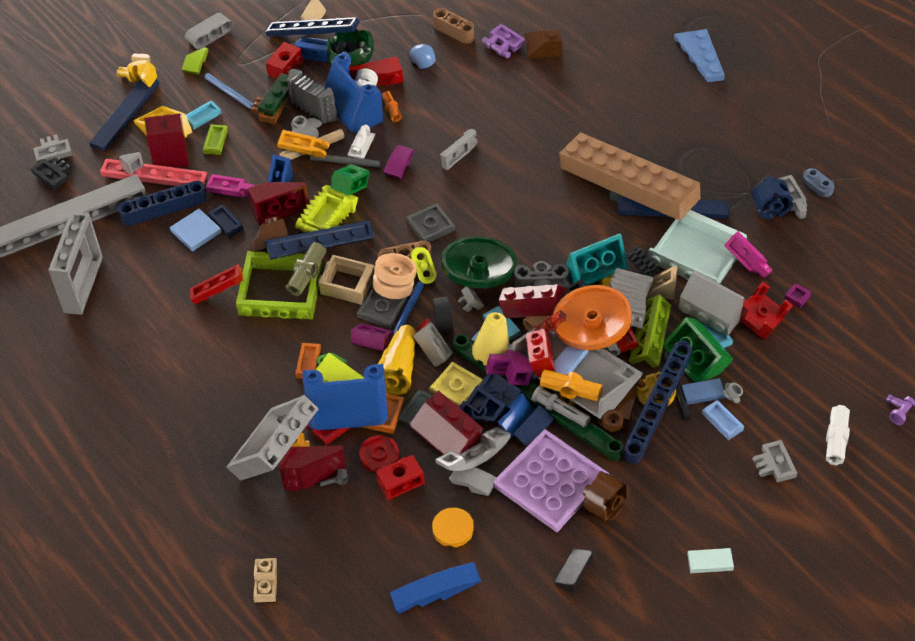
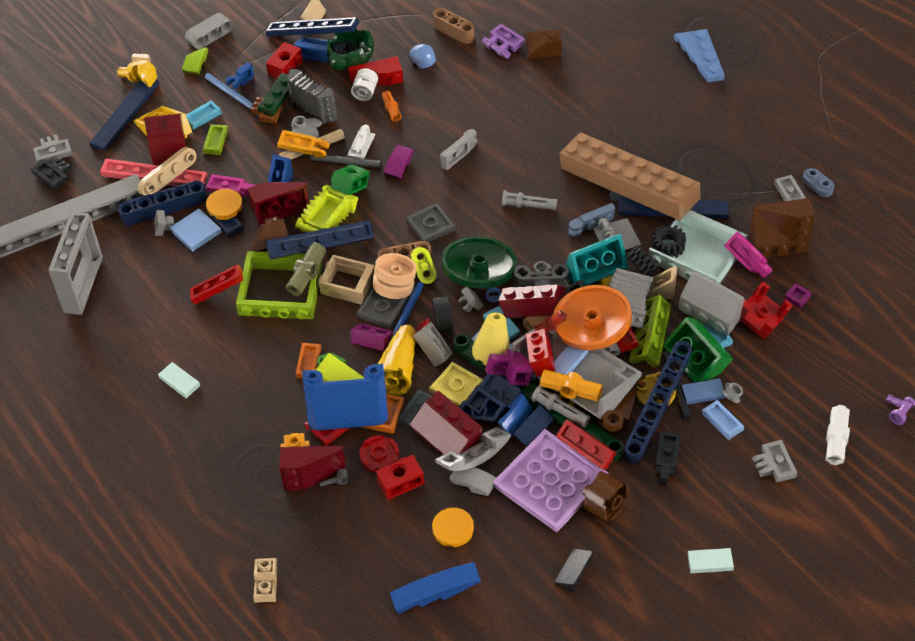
(131, 162): light grey slope -> none
(162, 223): none -> light grey tile
(167, 171): none -> tan plate
(179, 380): none -> light aqua tile
(224, 204): none -> light orange tile
(243, 75): none -> blue plate
(272, 438): light grey window -> none
(354, 104): blue windscreen -> none
(493, 298): none -> blue hinge
(529, 201): none -> light grey pin
(586, 444): none -> red plate
(591, 220): none -> sand blue hinge
(605, 230): none -> light grey hinge
(667, 456): none -> black hinge
(670, 233): none -> black tyre
(772, 198): dark blue brick -> none
(782, 227): none -> reddish brown slope

